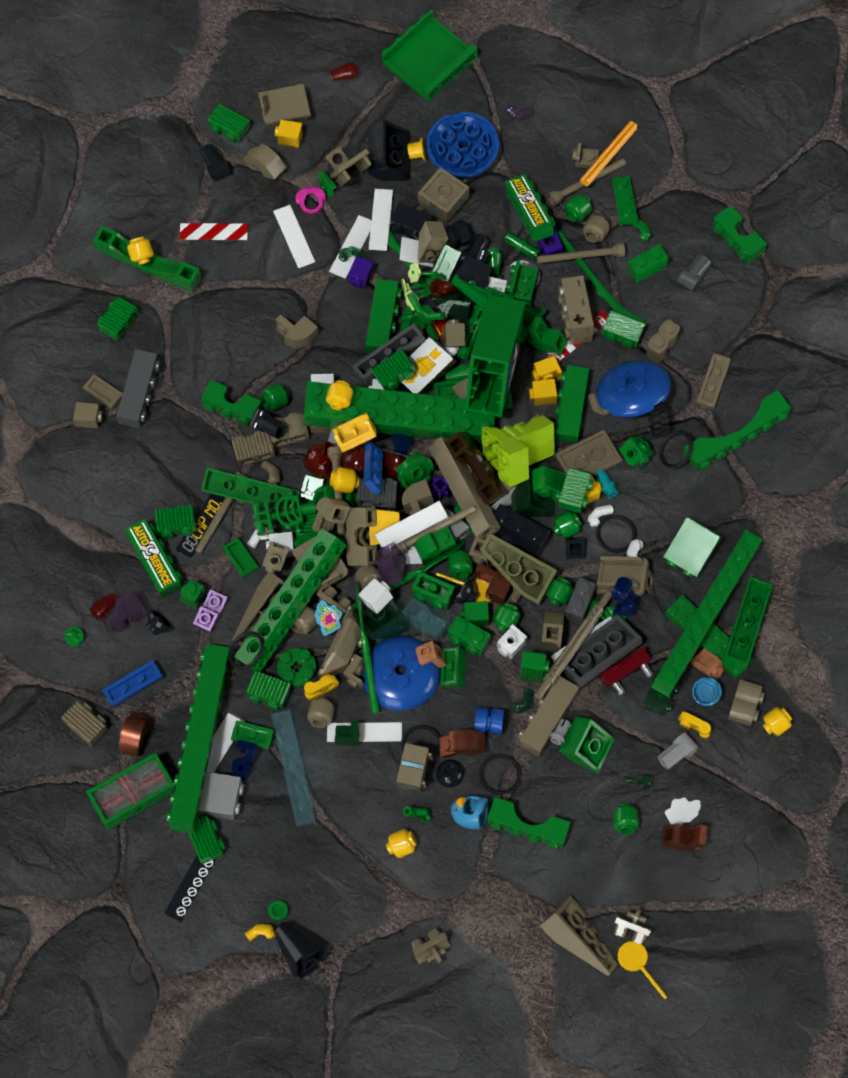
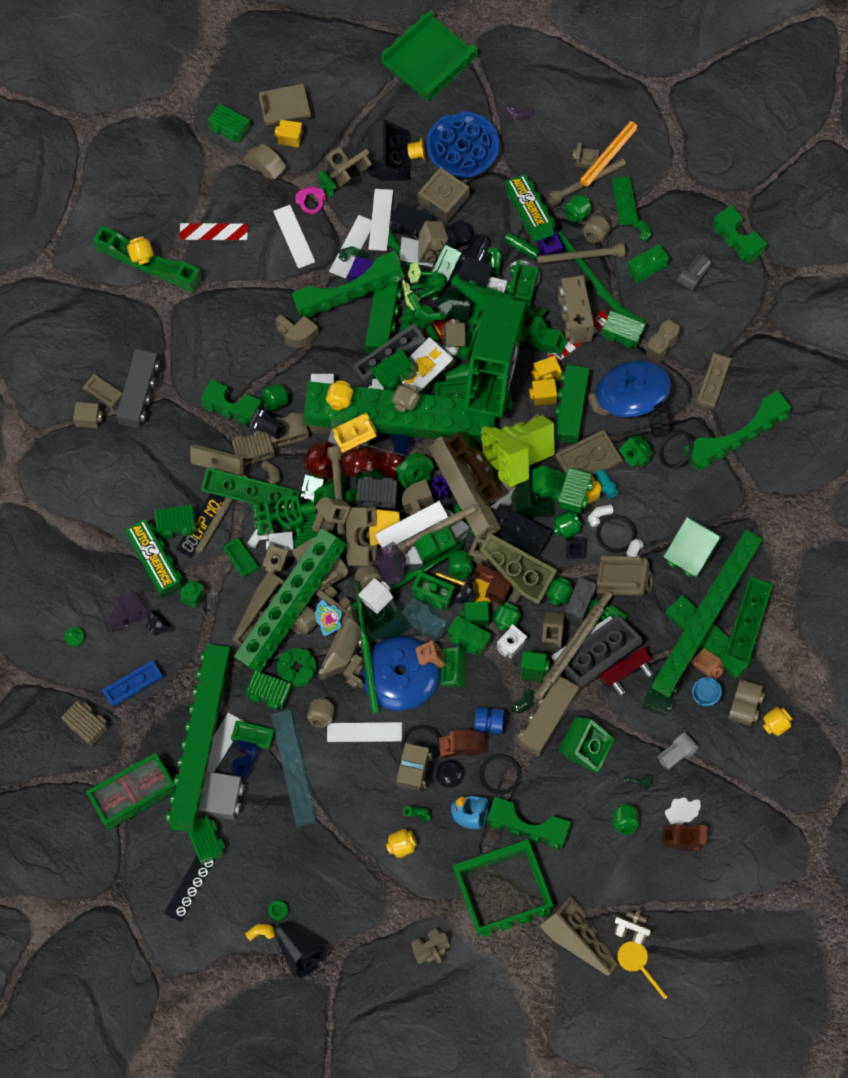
(103, 606): clear red cone -> none
(117, 318): green brick -> none
(133, 734): copper brick -> none
(211, 610): lavender slope -> none
(216, 166): black piece -> none
(216, 459): none -> dark tan tile
(258, 656): black tyre -> none
(314, 300): none -> green arch
(324, 685): yellow plate -> none
(344, 72): clear red cone -> none
(344, 480): yellow head -> none
(347, 735): dark green panel -> none
(373, 468): blue plate -> none
(405, 397): none -> dark tan head
(442, 287): clear red cone -> none
(460, 389): dark tan tile -> none
(492, 858): none -> green window
(560, 732): light grey pin -> none
(625, 596): clear blue leg -> none
(689, 721): yellow plate -> none

